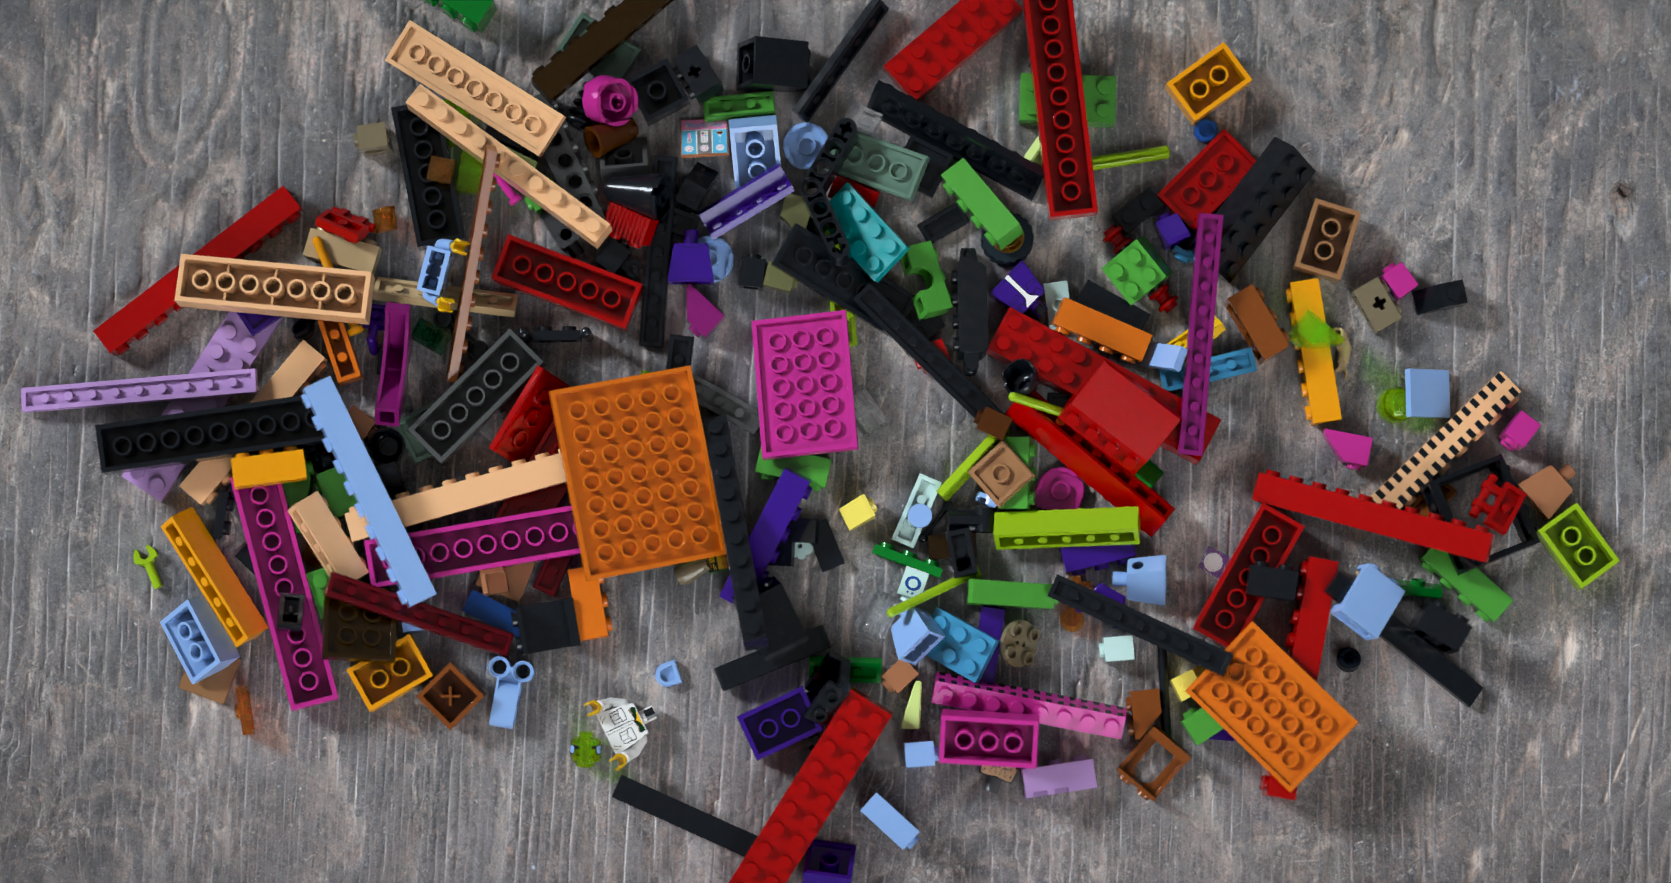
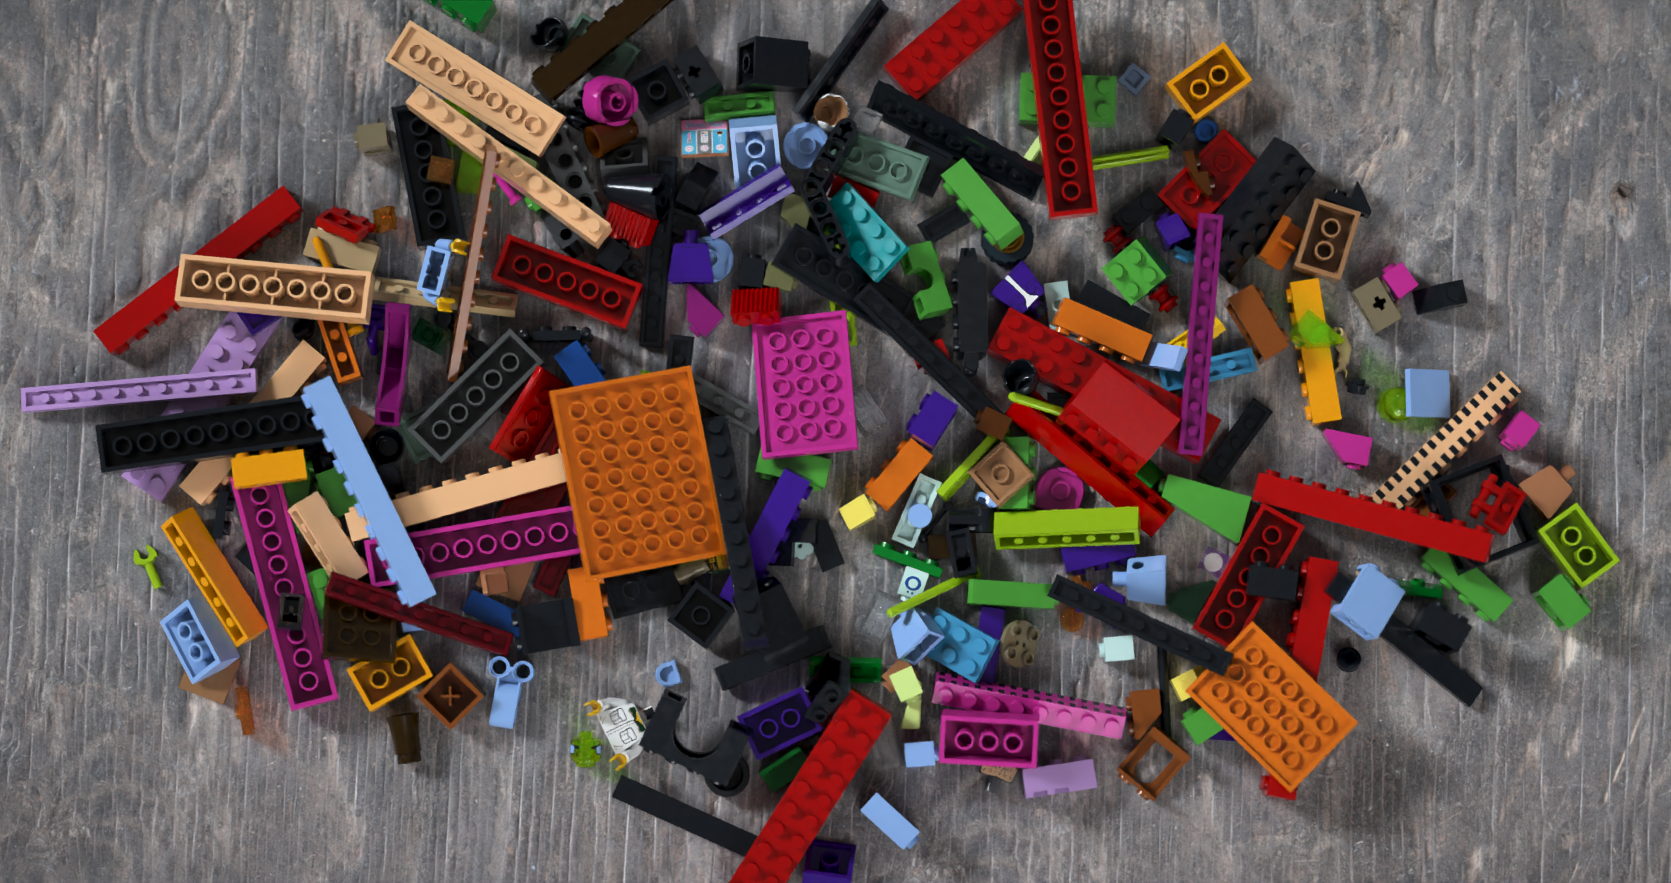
(405, 737): none -> dark brown plant
(550, 34): none -> black hair
(578, 365): none -> blue brick
(642, 591): none -> black tile
(701, 616): none -> black brick
(714, 764): none -> black arch
(745, 775): none -> black tyre
(756, 306): none -> red brick
(784, 769): none -> green panel
(830, 110): none -> medium nougat hair
(898, 474): none -> orange brick
(906, 685): none -> yellowish green brick
(932, 420): none -> dark purple brick
(1134, 79): none -> sand blue plate
(1175, 129): none -> black brick
(1189, 600): none -> clear green slope
(1200, 179): none -> reddish brown slope
(1208, 505): none -> bright green slope
(1235, 443): none -> black tile
(1280, 243): none -> orange panel
(1356, 201): none -> black slope
(1357, 386): none -> black plate
(1561, 601): none -> bright green brick

